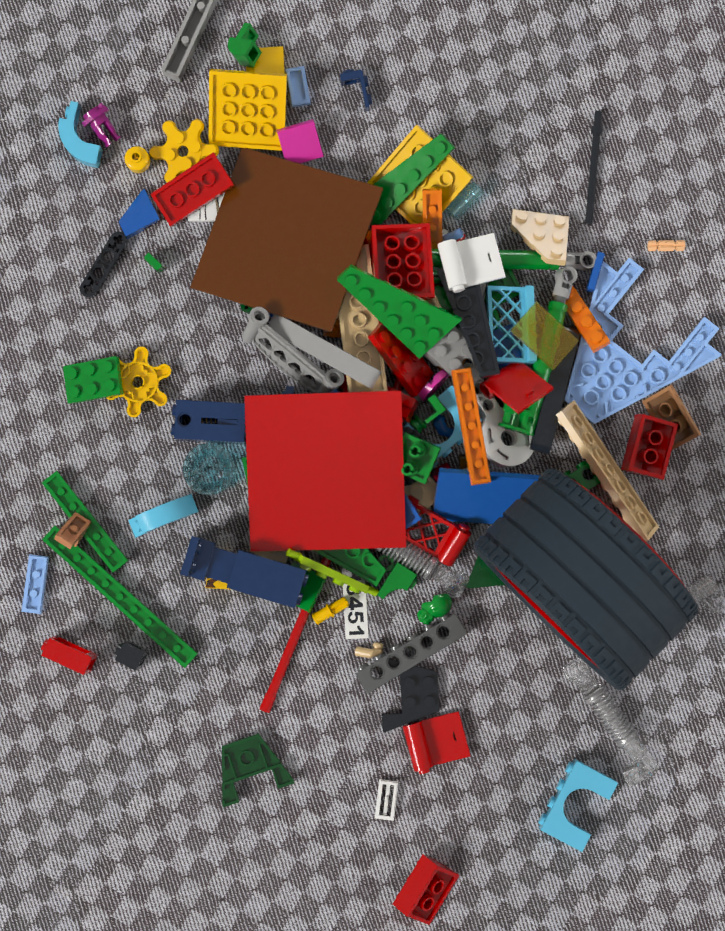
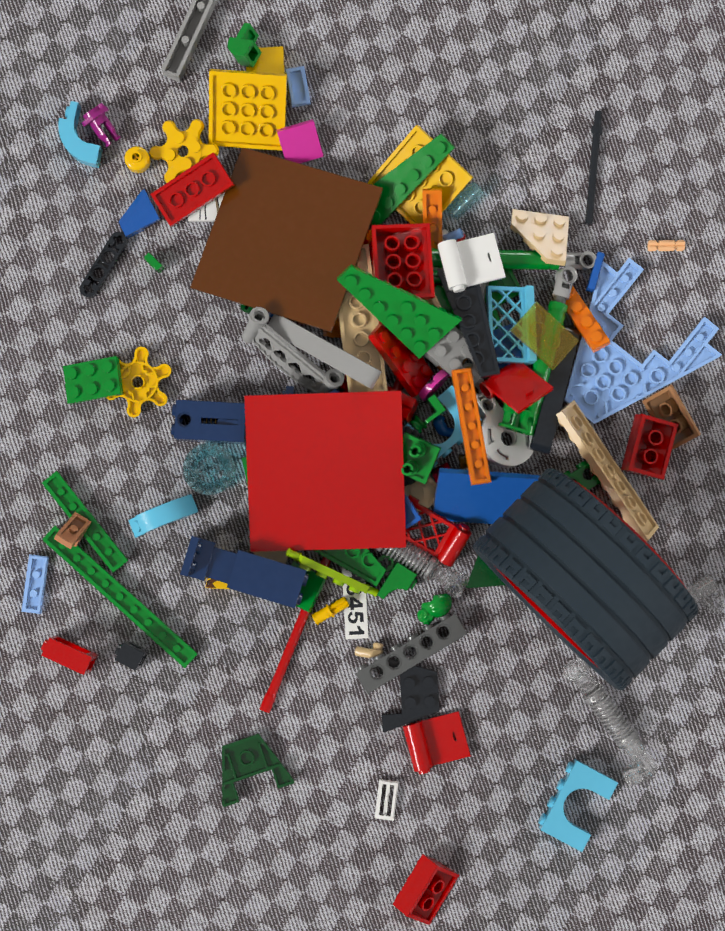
(353, 77): dark blue bracket -> none

